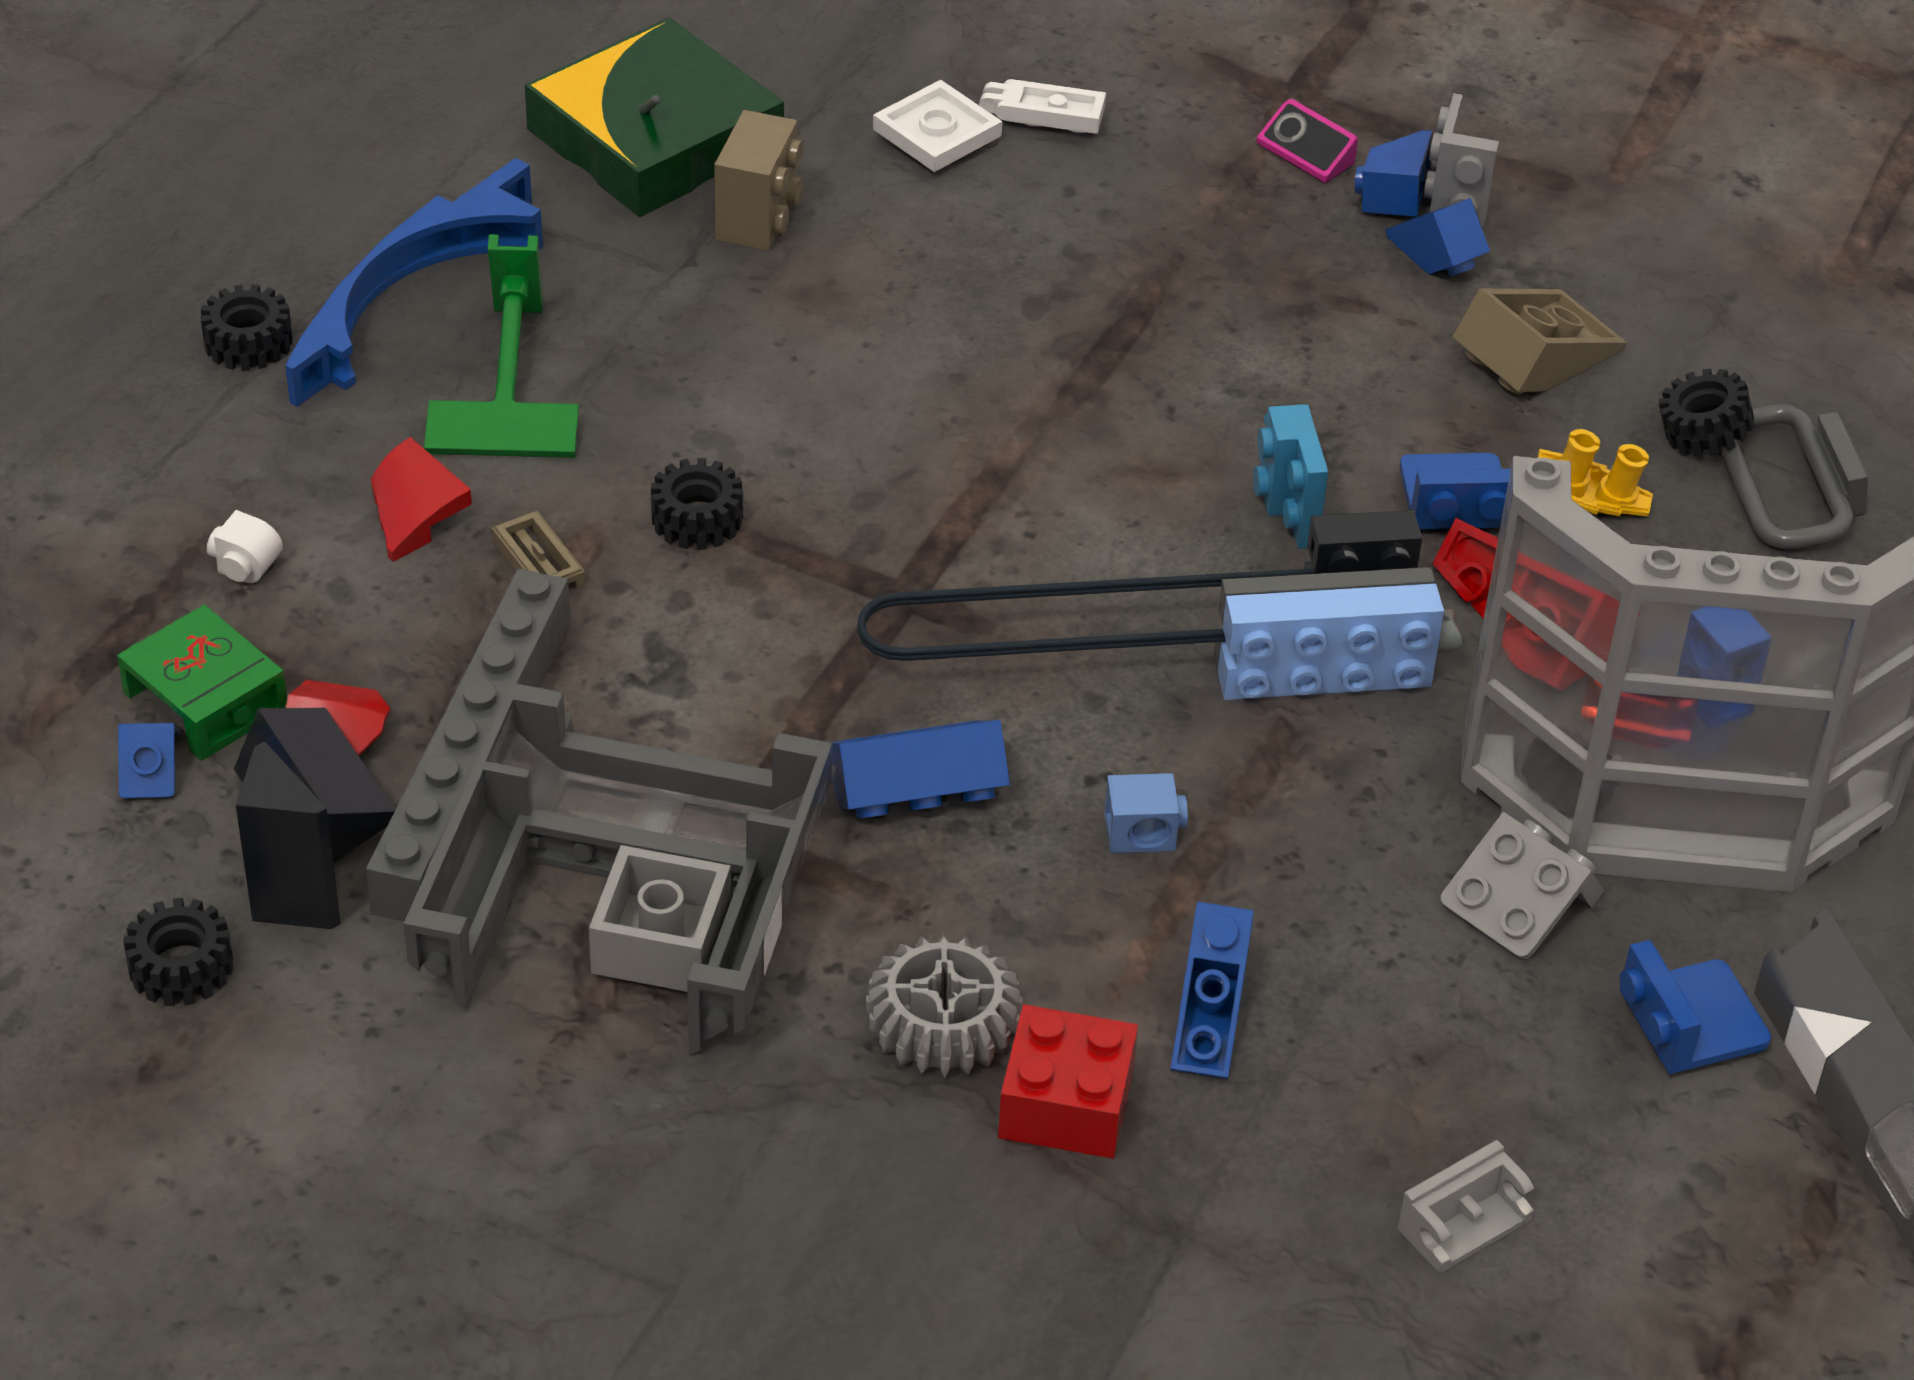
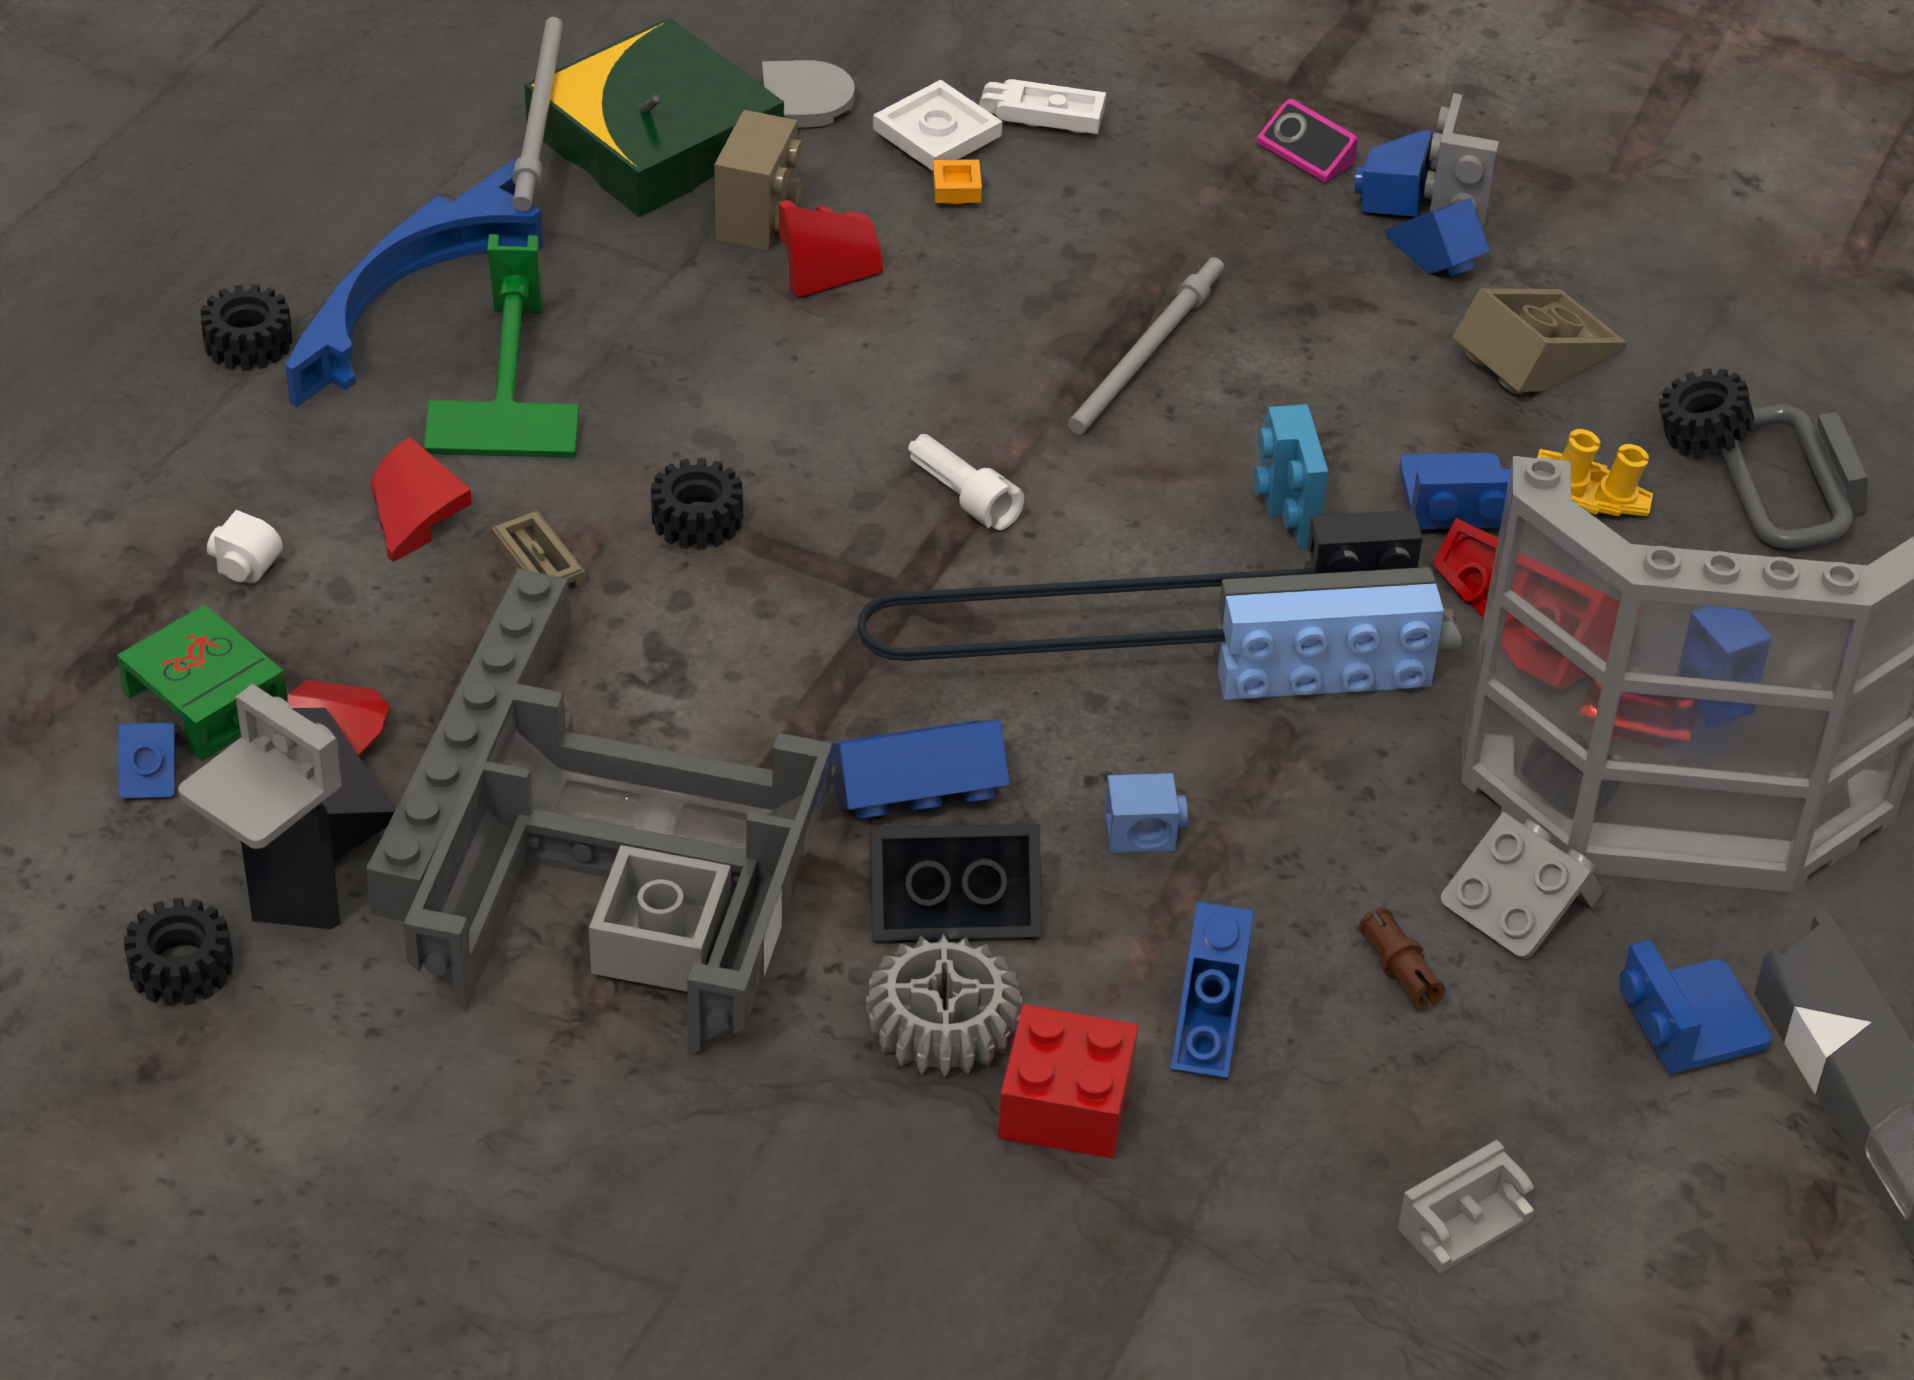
(269, 774): none -> light grey bracket
(528, 168): none -> light grey bar
(810, 90): none -> light grey tile
(827, 247): none -> red slope
(955, 882): none -> black slope
(957, 181): none -> light orange plate
(982, 492): none -> white piece
(1189, 295): none -> light grey bar
(1402, 958): none -> reddish brown pin

